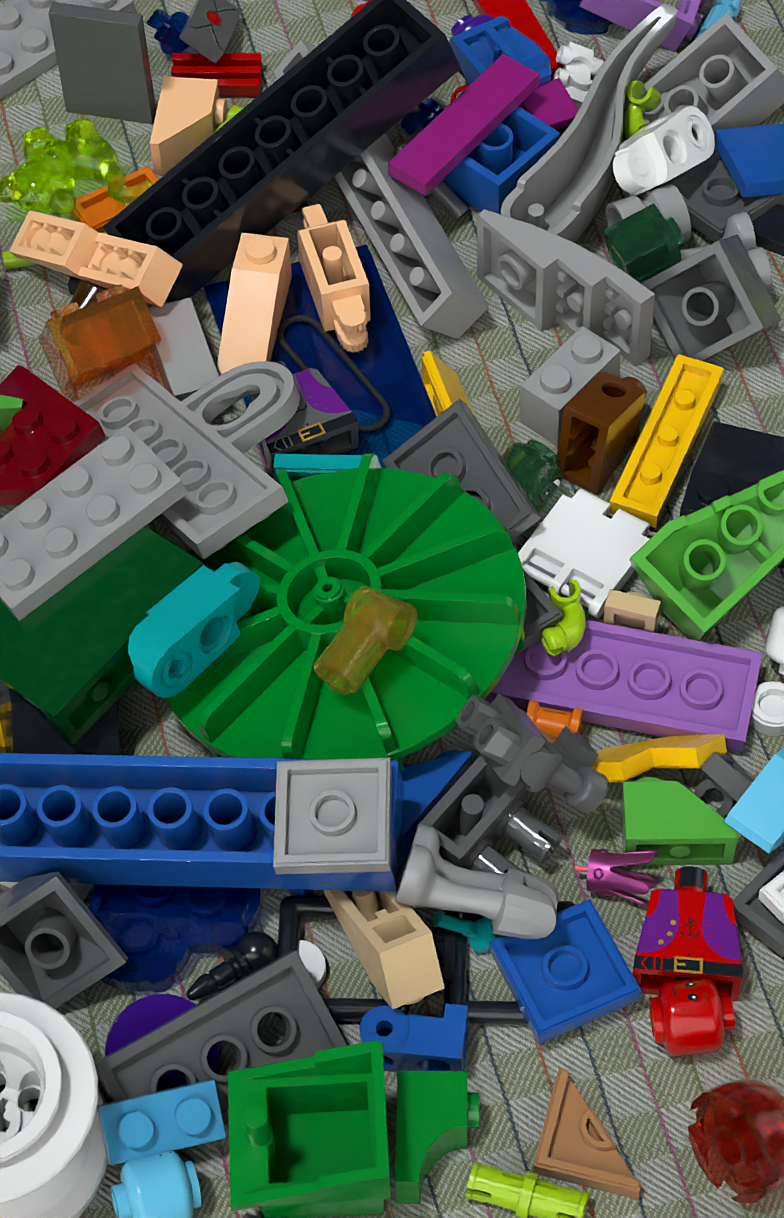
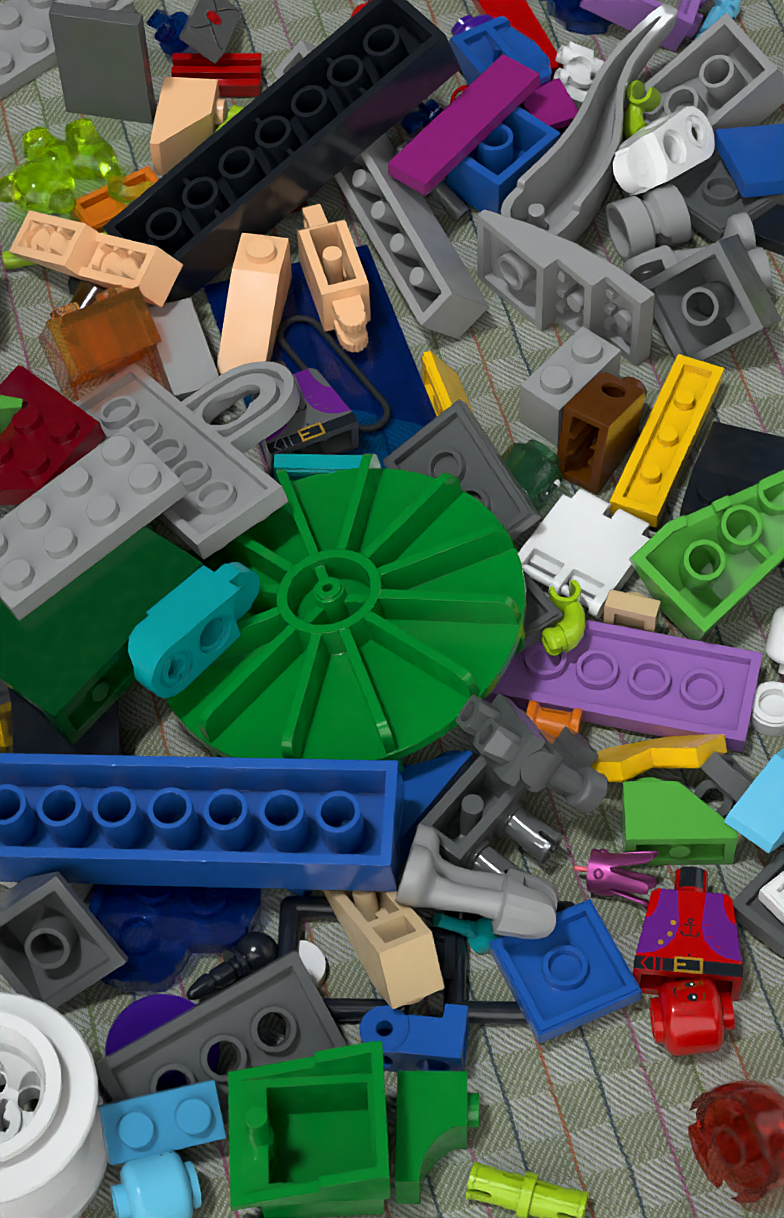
(333, 816): light grey tile -> none
(370, 628): clear yellow piece -> none
(578, 1146): medium nougat tile -> none
(644, 243): clear green brick -> none

